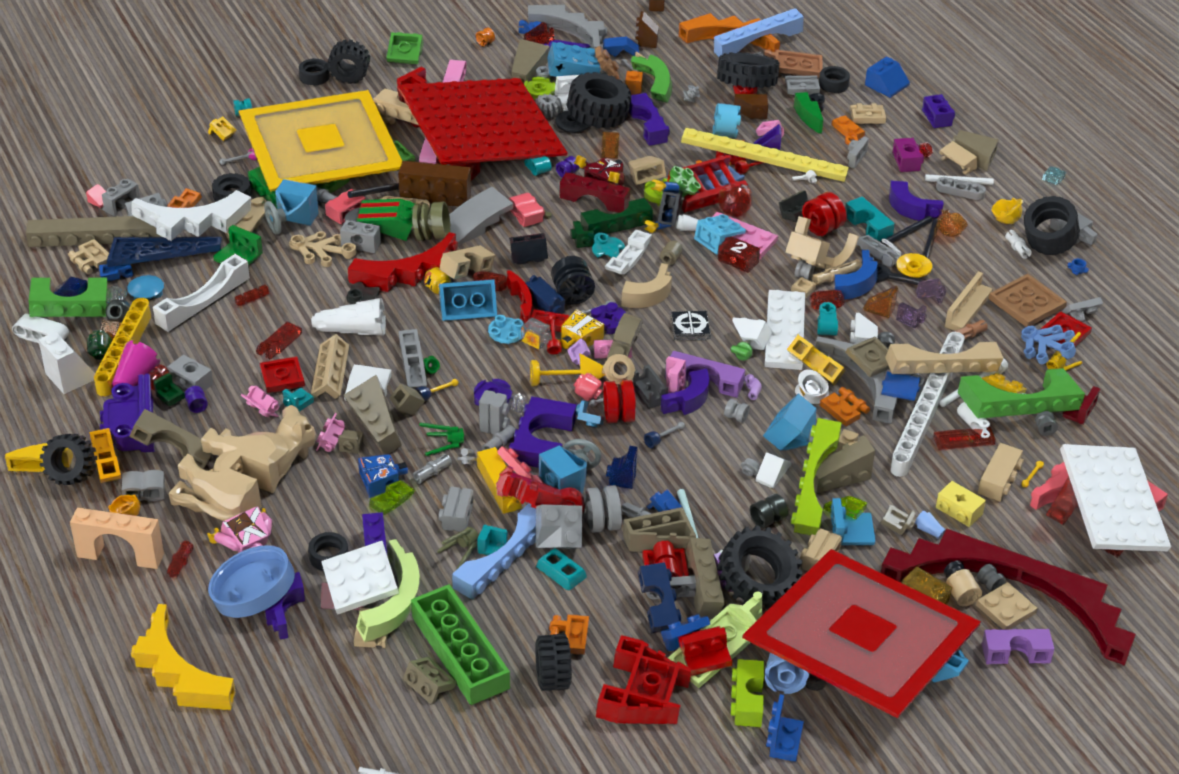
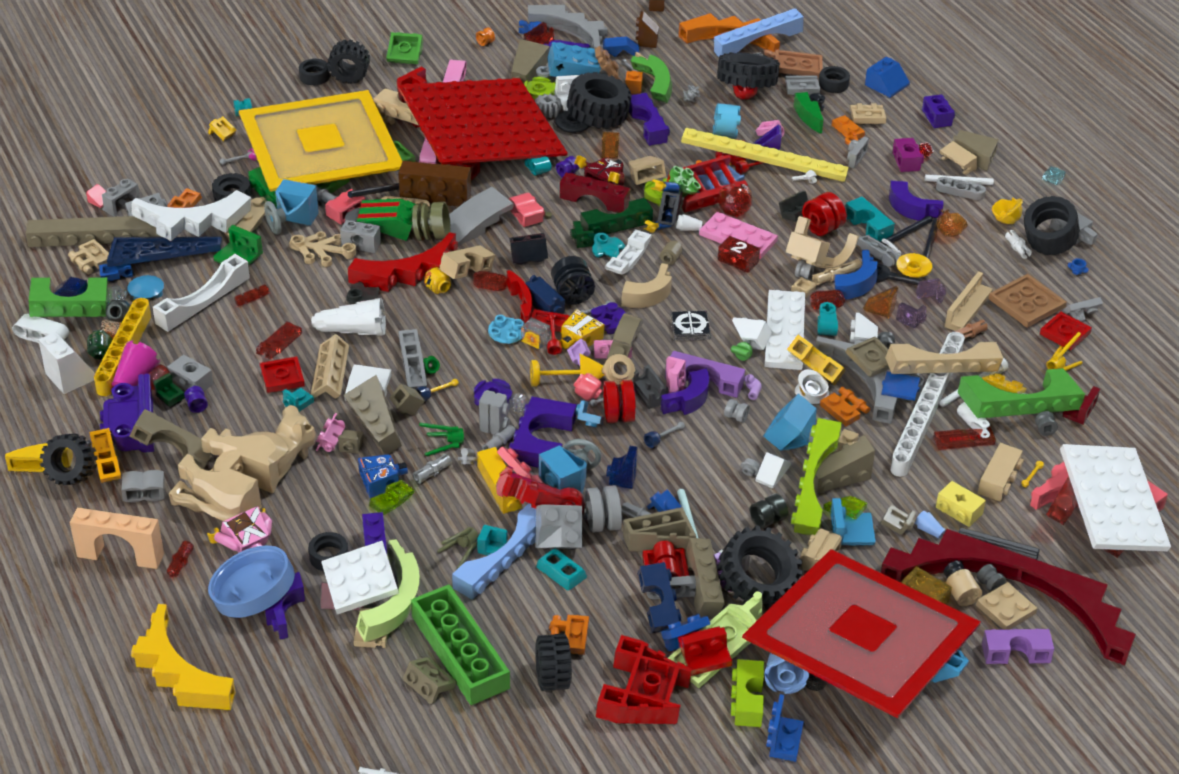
(125, 505): light orange hair -> none
(255, 400): bright pink hinge -> none
(456, 509): light grey brick -> none
(467, 300): dark azure slope -> none
(713, 231): medium azure bracket -> none
(752, 105): reddish brown slope -> none
(1022, 549): none -> black axle
(1032, 334): medium blue plant -> none

